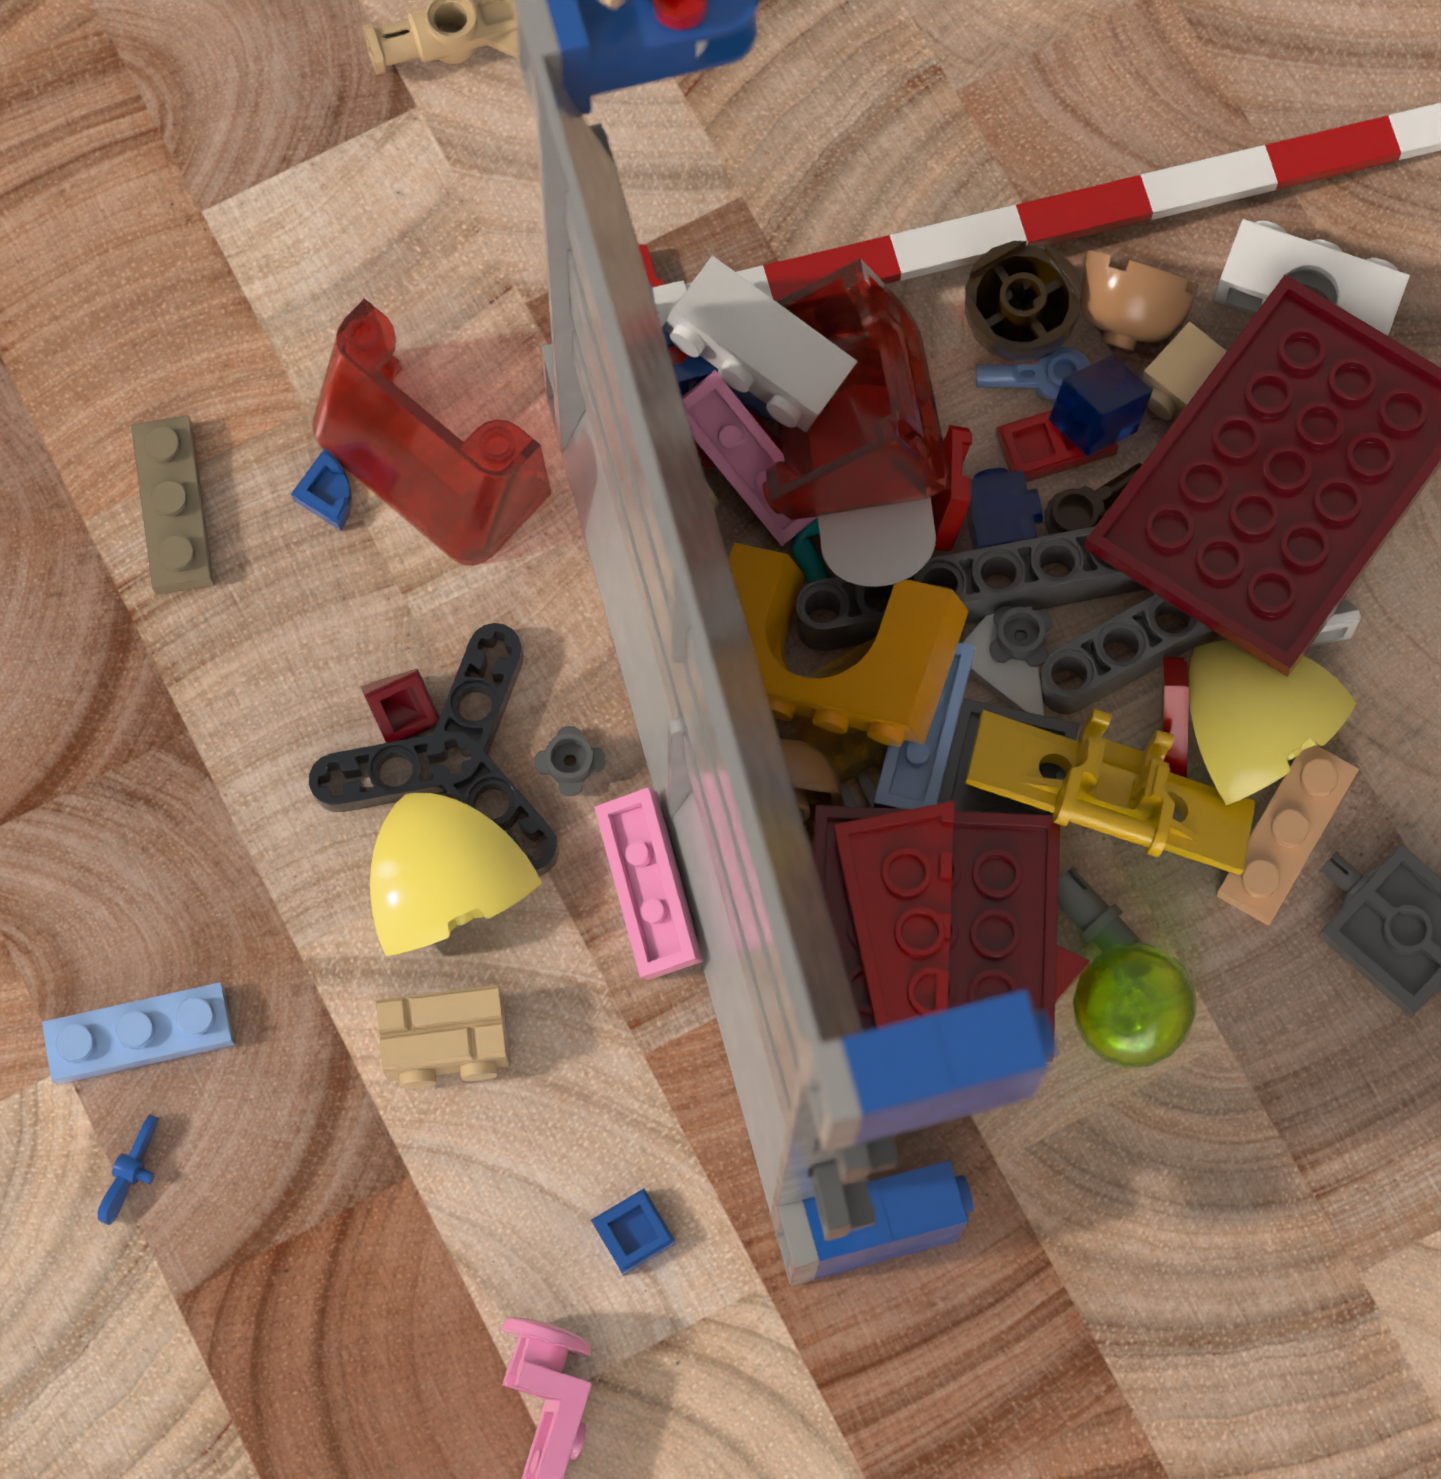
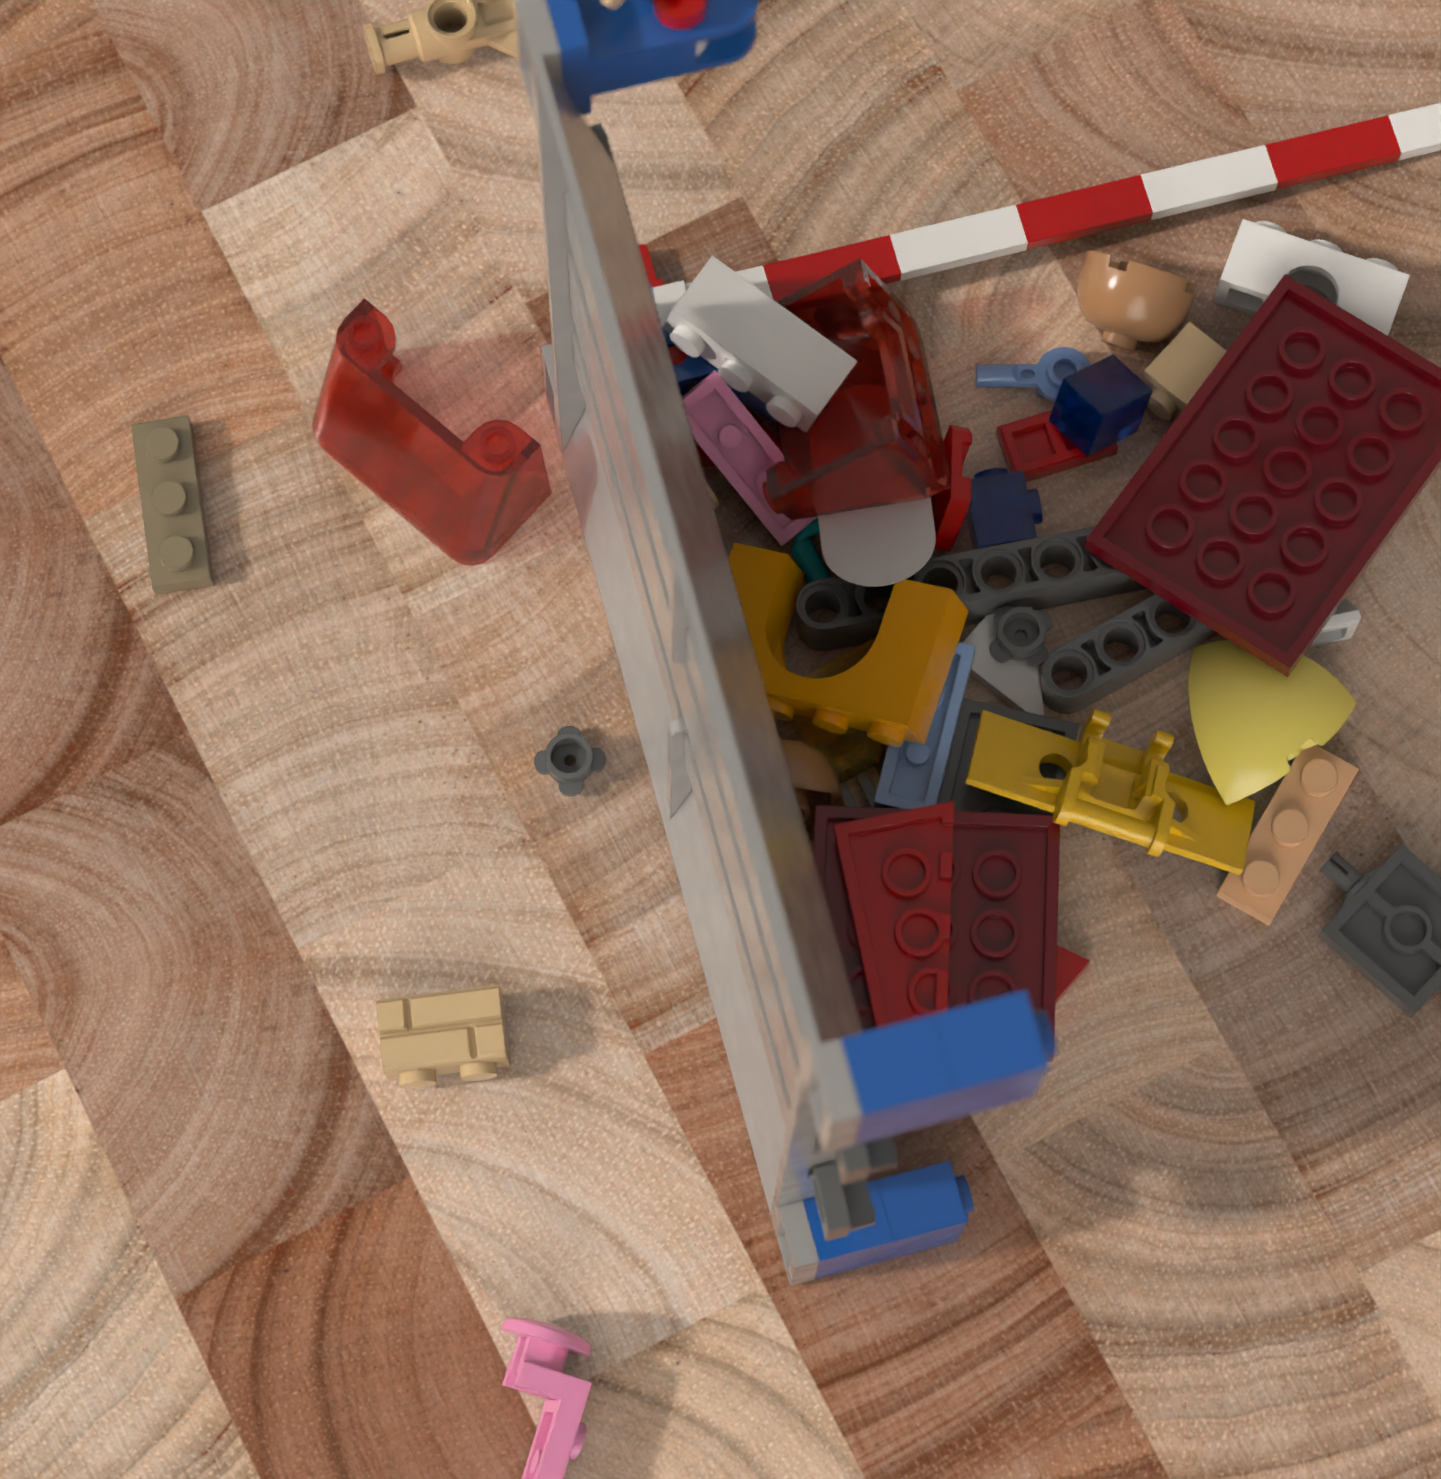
(128, 1170): blue piece -> none
(138, 1033): light blue plate -> none
(325, 490): blue tile -> none
(401, 705): dark red slope -> none
(440, 869): light yellow brick -> none
(452, 731): black piece -> none
(633, 1231): blue tile -> none
(648, 884): bright pink plate -> none
(1022, 301): dark brown cylinder -> none
(1084, 506): dark brown plate -> none
(1092, 914): dark grey pin -> none
(1134, 1005): clear neon green cylinder -> none
(1175, 712): red tile -> none

